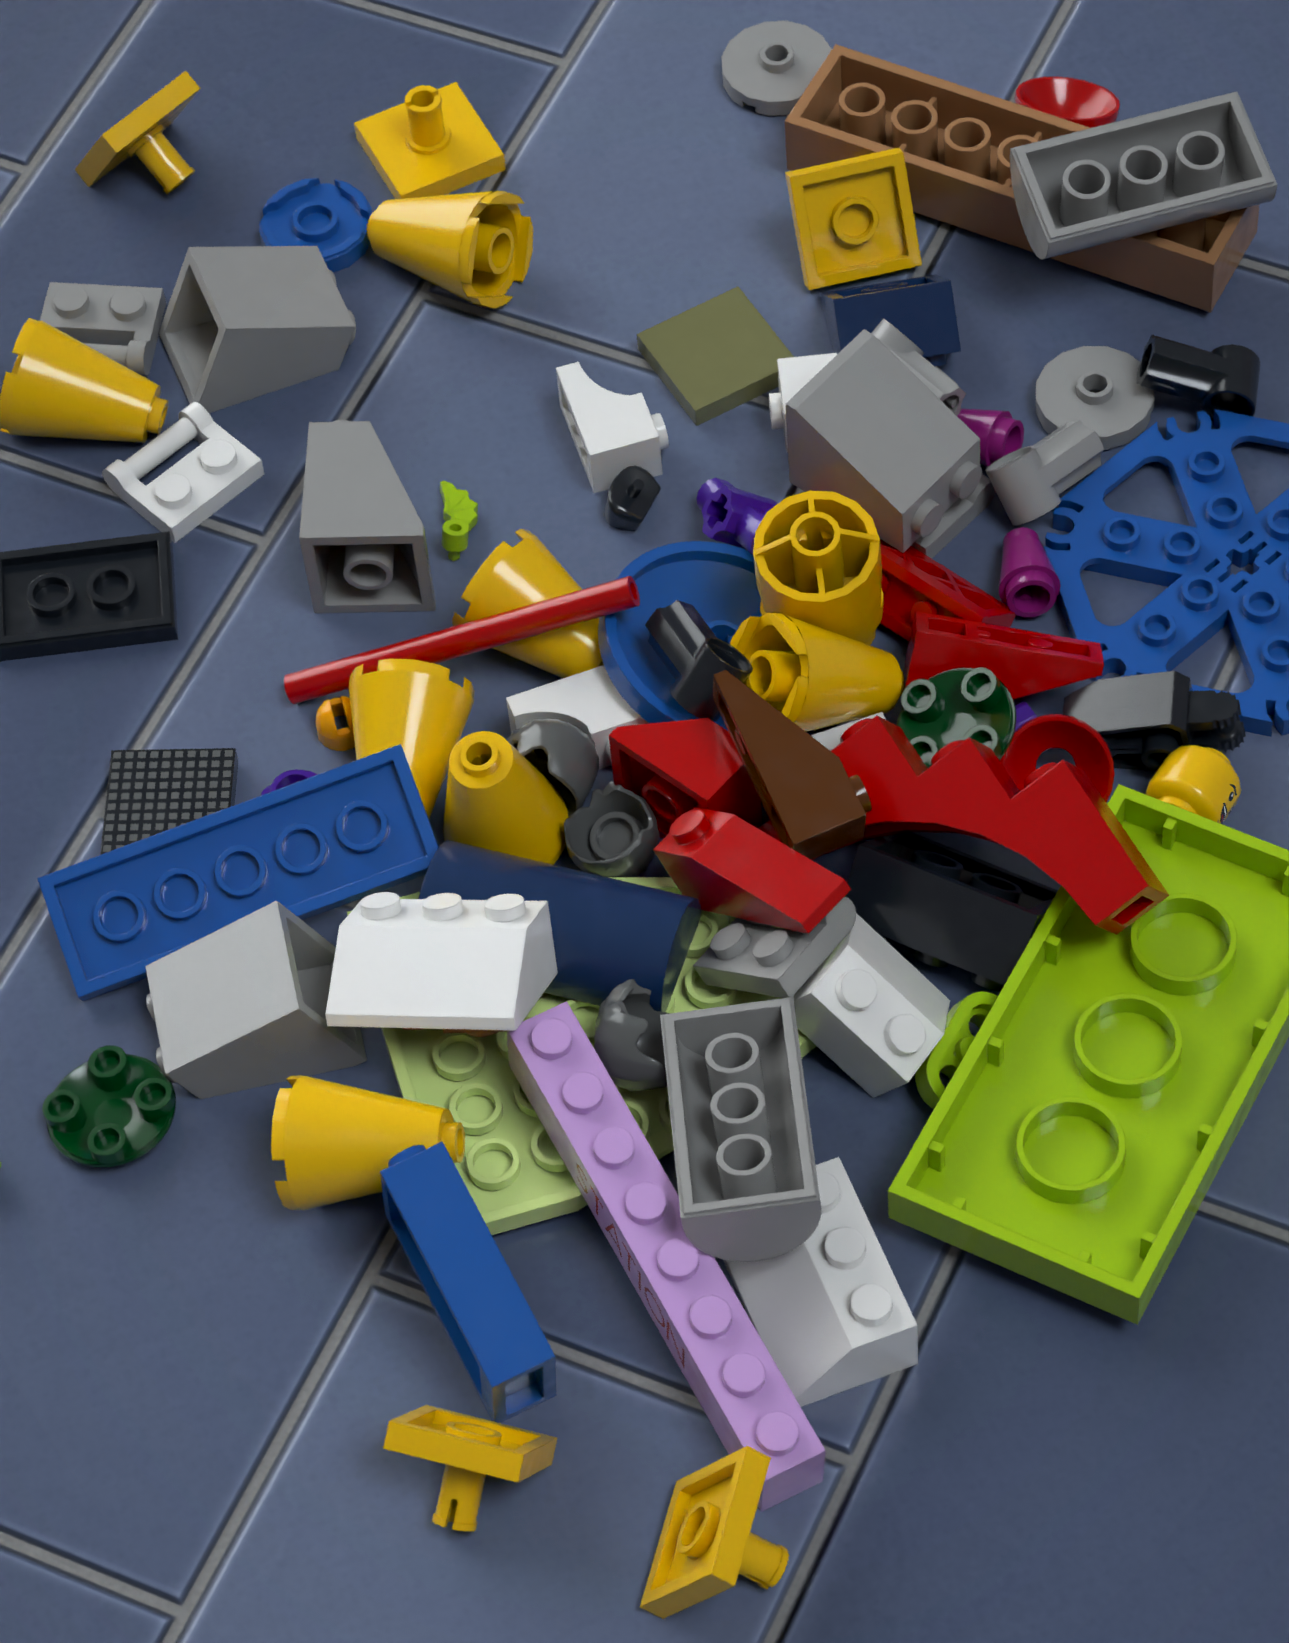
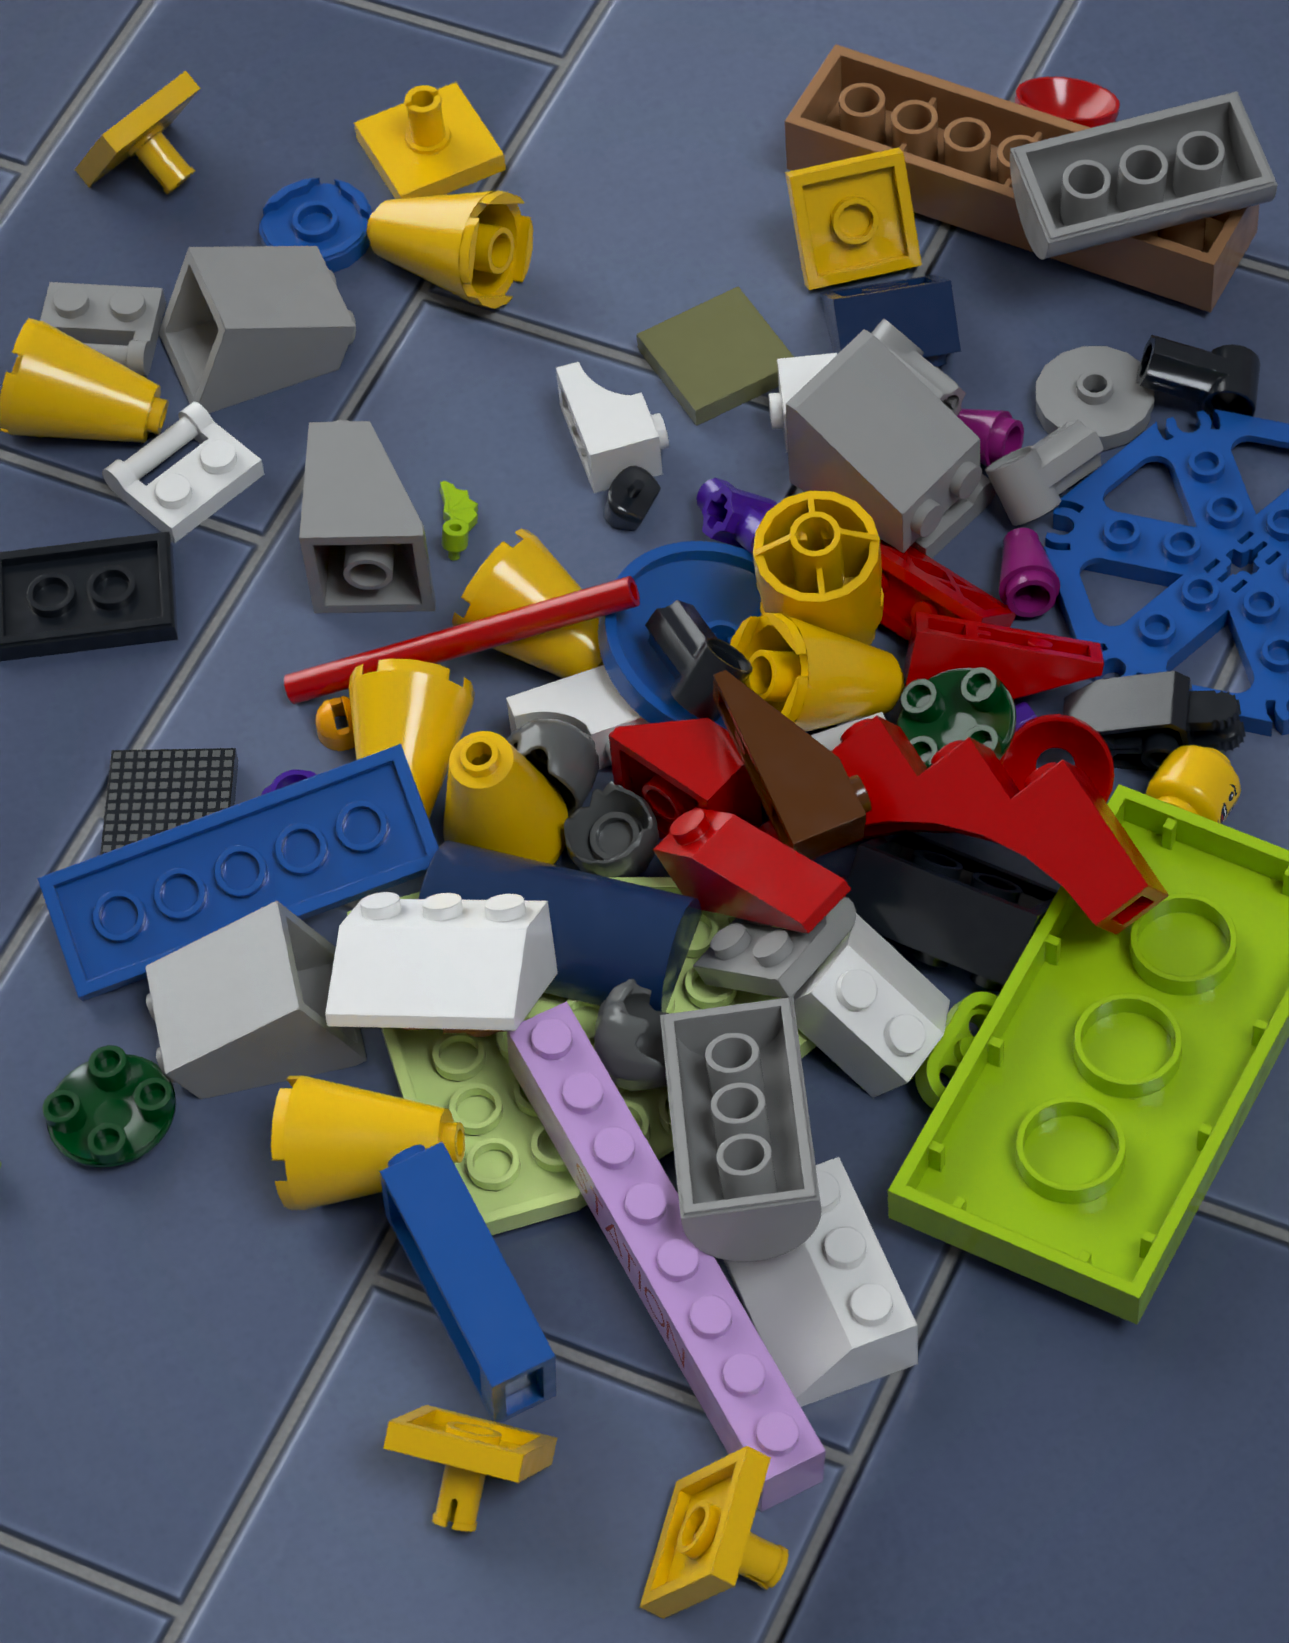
(772, 65): light grey plate -> none

